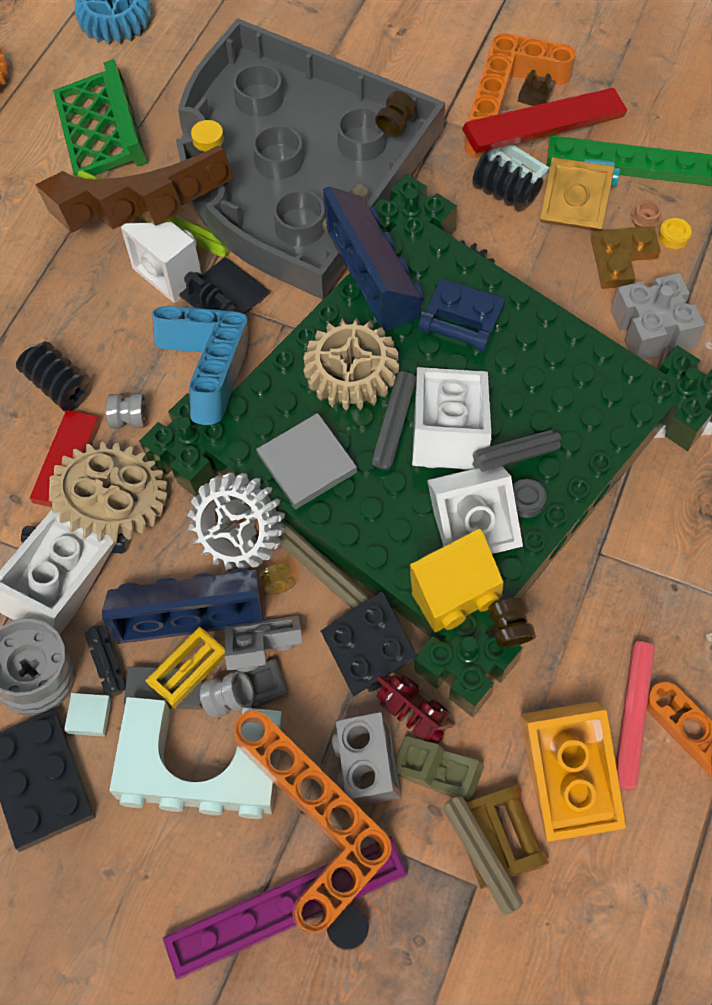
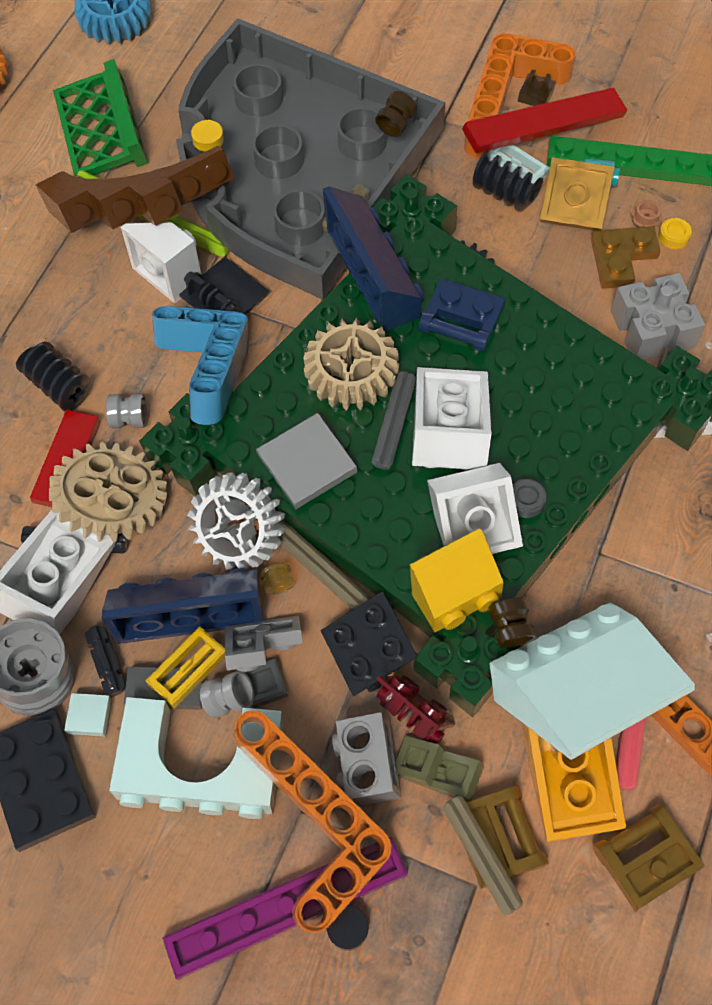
(516, 450): dark grey axle -> none
(588, 680): none -> light aqua slope
(655, 869): none -> pearl gold plate

